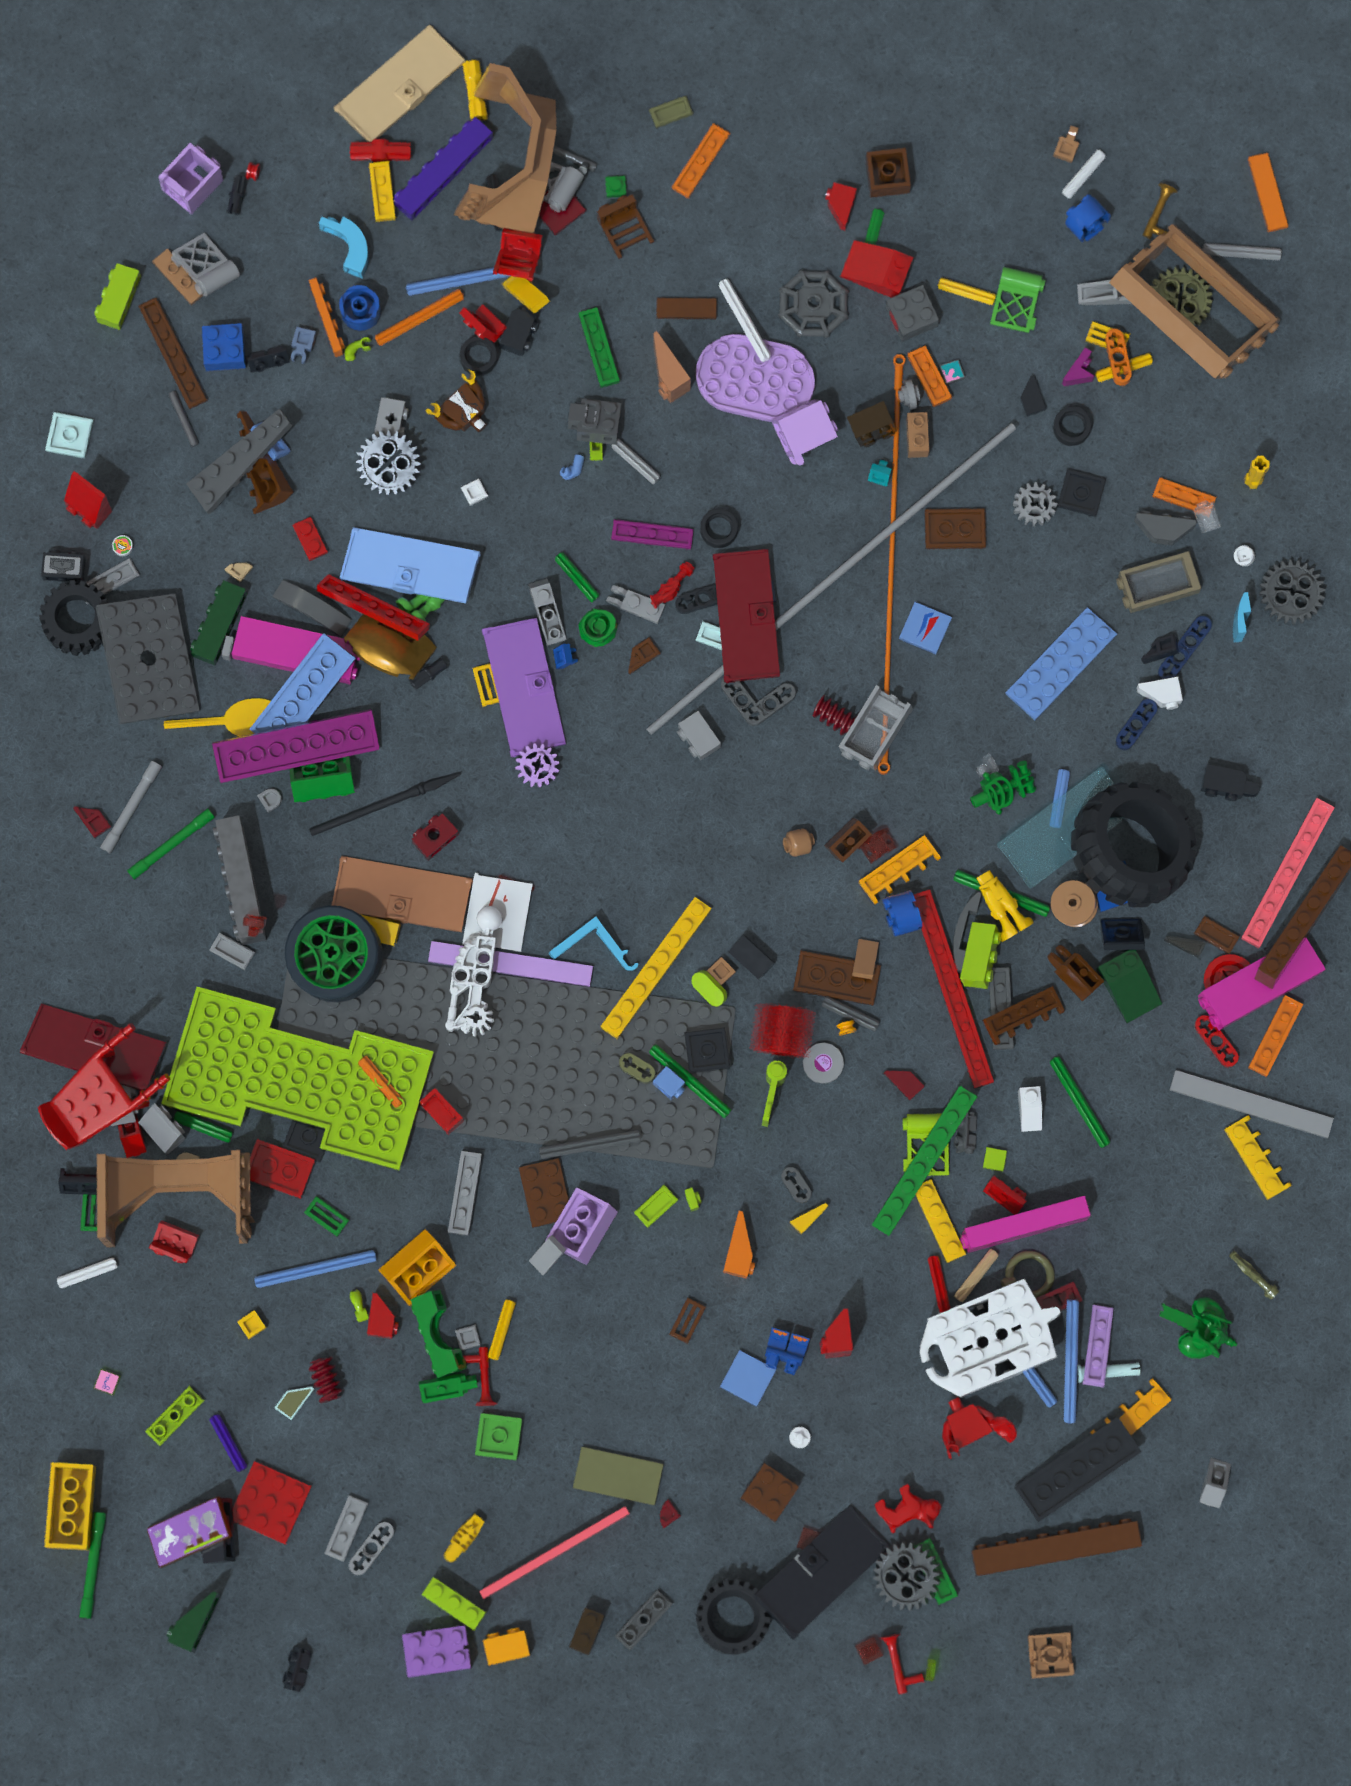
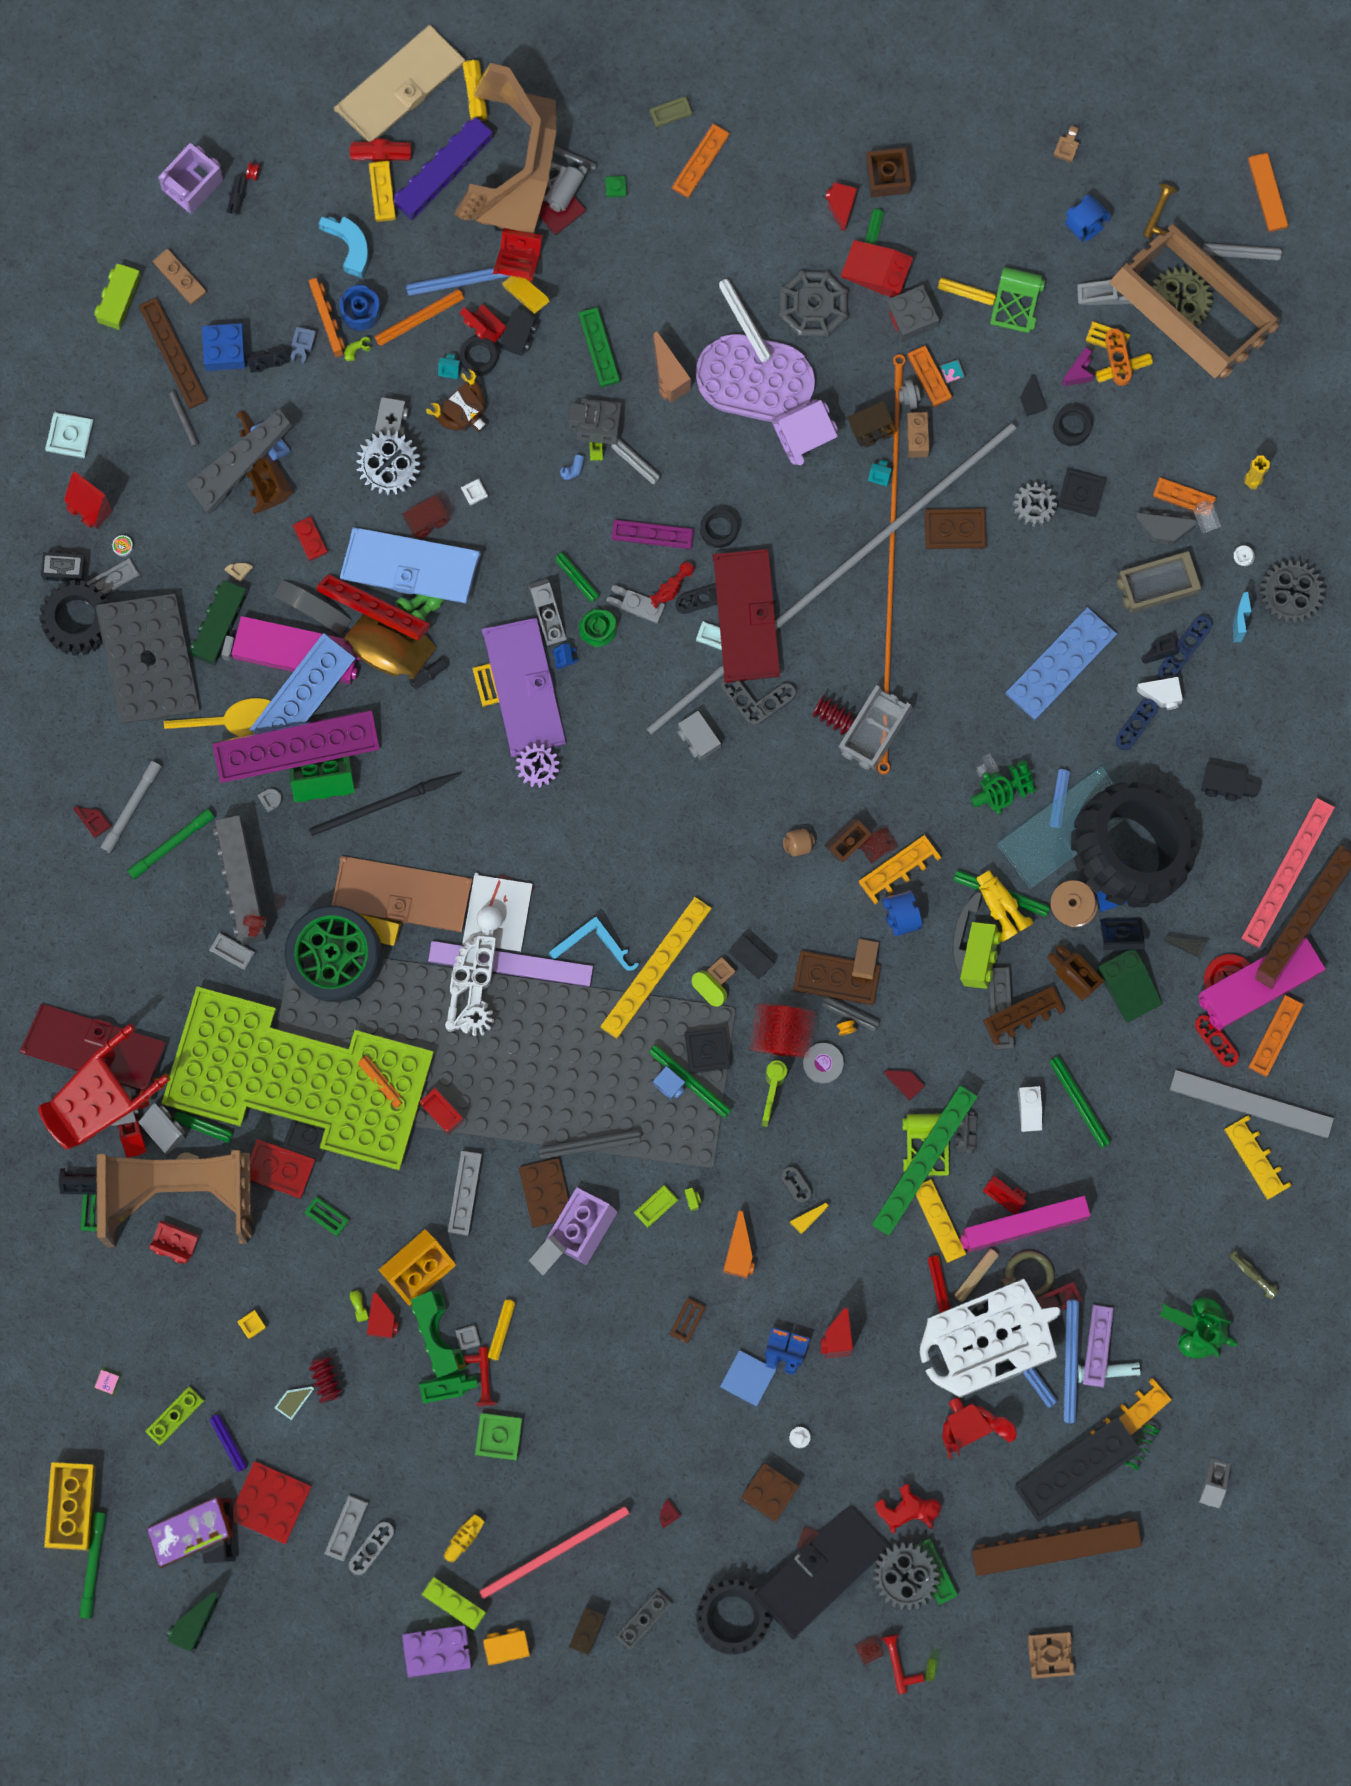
(87, 1272): white axle -> none
(215, 275): light grey piece -> none
(293, 1676): black hinge -> none
(315, 1269): medium blue axle -> none
(426, 517): none -> clear red brick
(429, 847): dark red brick -> none
(448, 367): none -> teal tile
(618, 214): reddish brown plate -> none
(618, 1476): olive tile -> none
(634, 1071): olive beam -> none
(642, 654): reddish brown tile -> none
(686, 308): reddish brown tile -> none
(925, 628): medium blue tile -> none
(953, 991): red plate -> none
(994, 1159): lime tile -> none
(1083, 174): white axle -> none
(1156, 1432): none -> green piece
(1216, 935): reddish brown tile -> none

